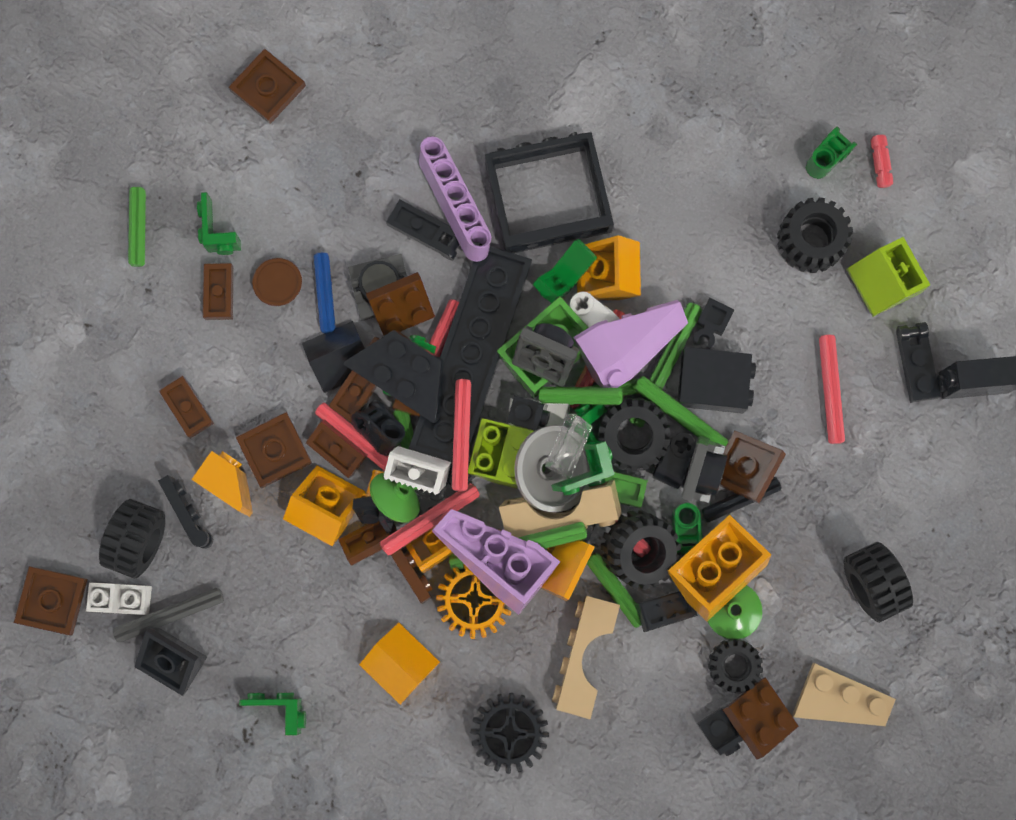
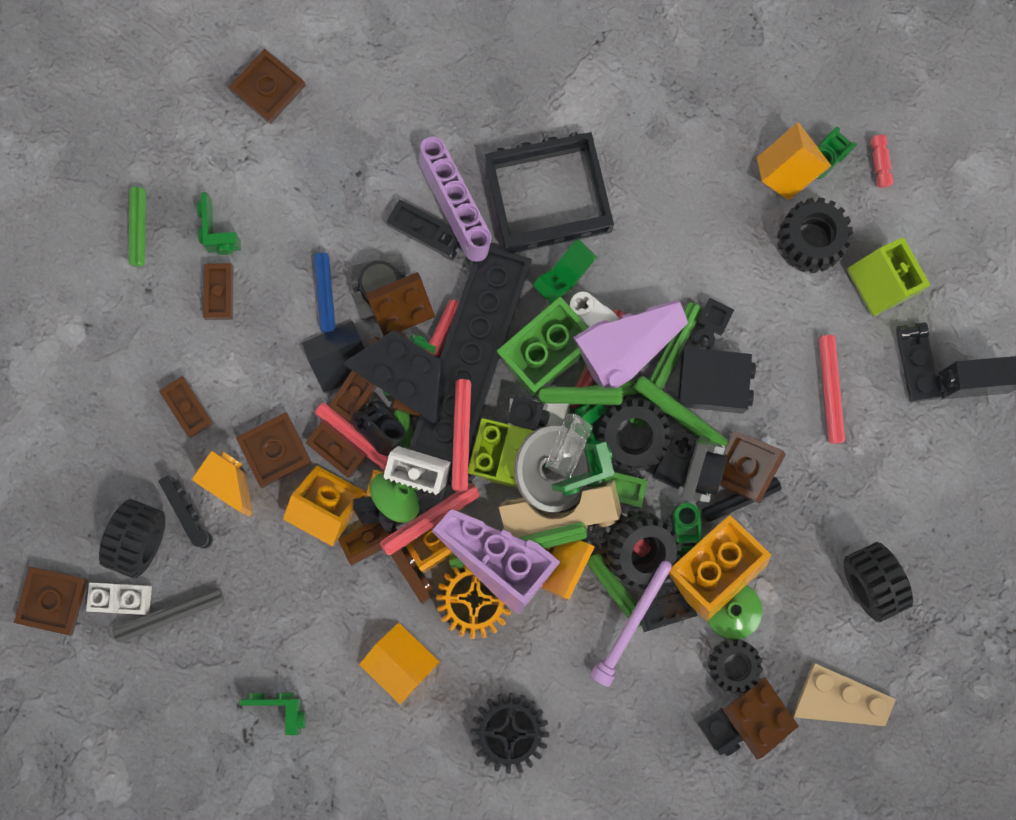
(169, 660): black slope -> none
(277, 282): reddish brown piece -> none
(546, 352): dark grey piece -> none
(576, 693): tan arch -> none
(604, 671): none -> lavender piece
(615, 271): light orange slope -> none
(791, 162): none -> light orange slope

